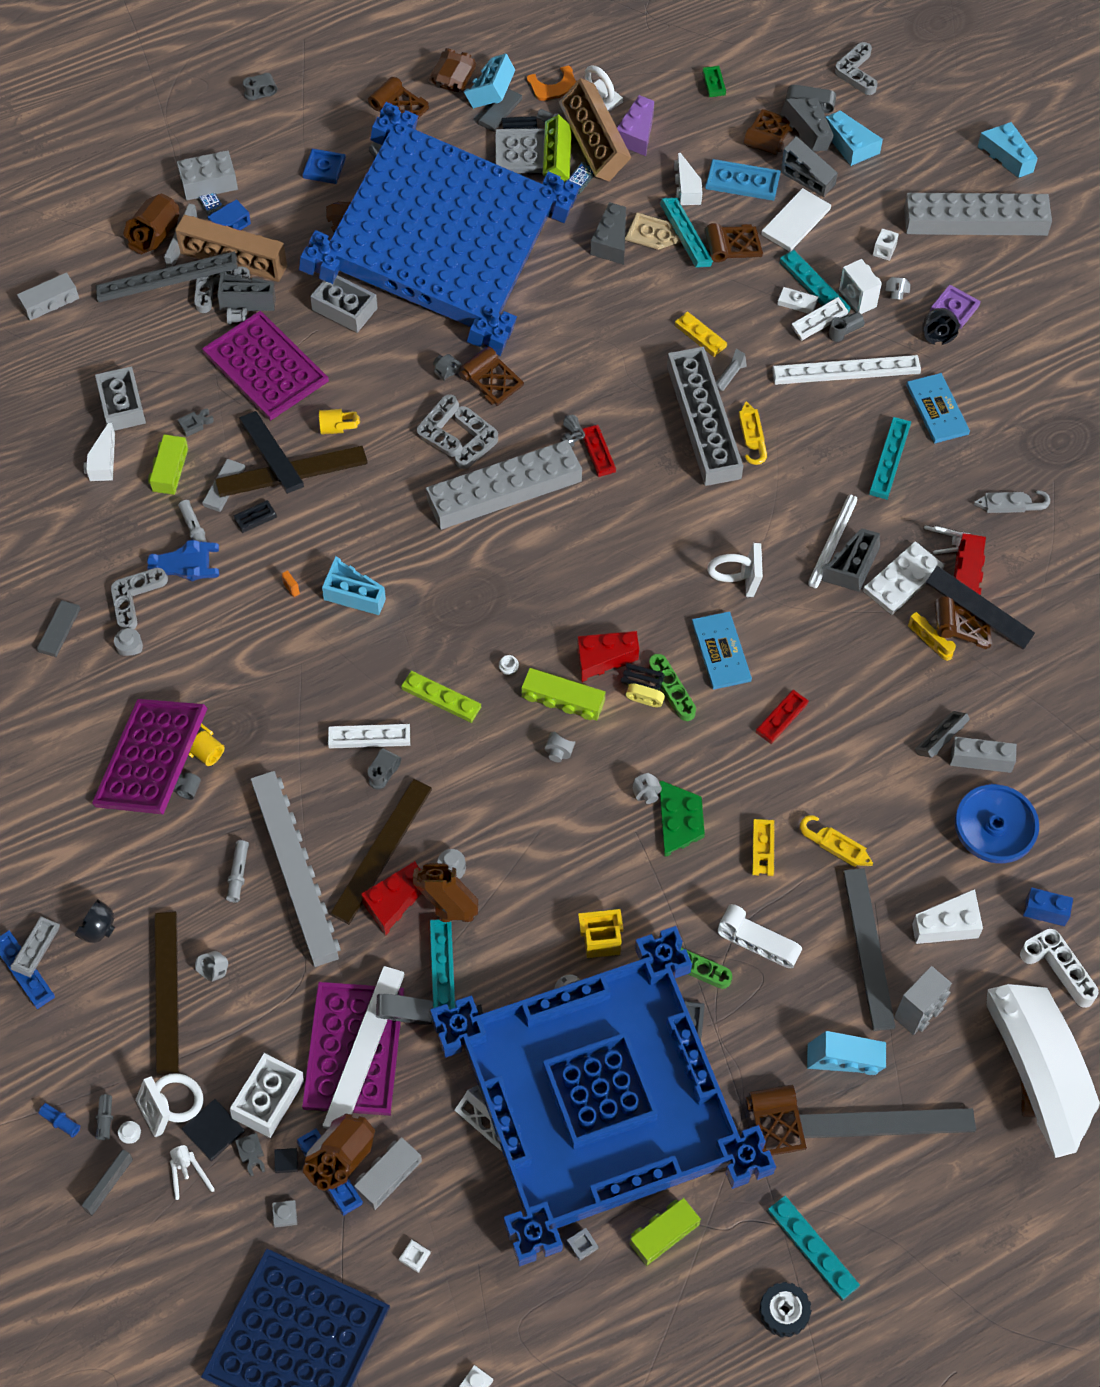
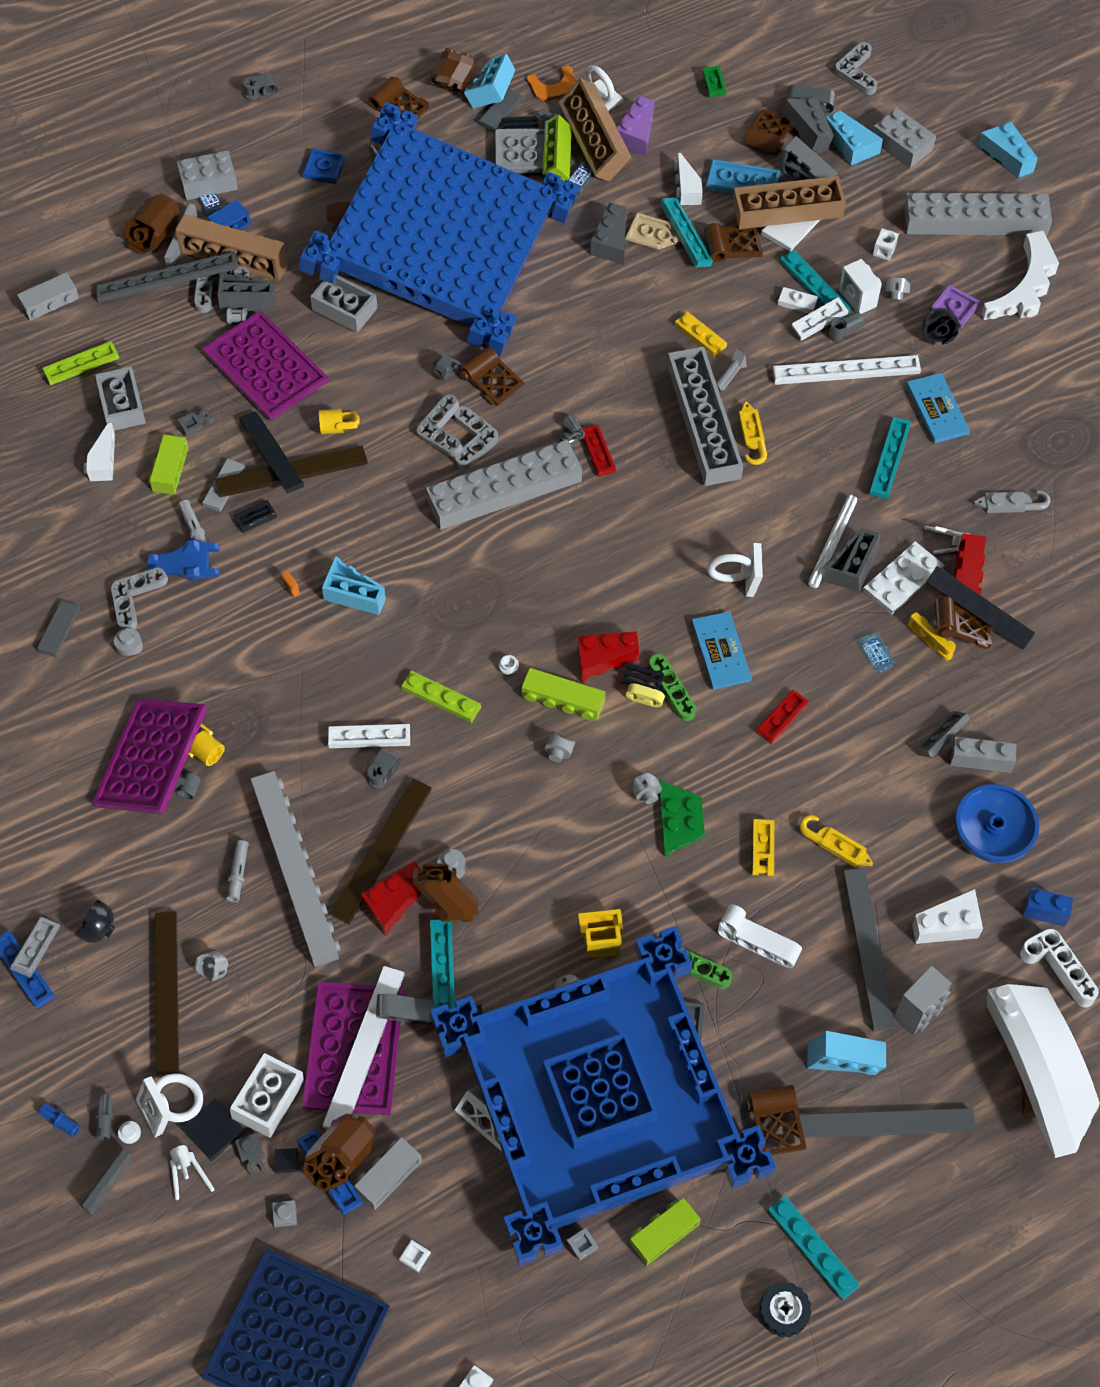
(80, 363): none -> lime plate
(788, 202): none -> medium nougat brick
(877, 652): none -> clear light blue tile
(904, 137): none -> light grey brick
(1024, 298): none -> white arch

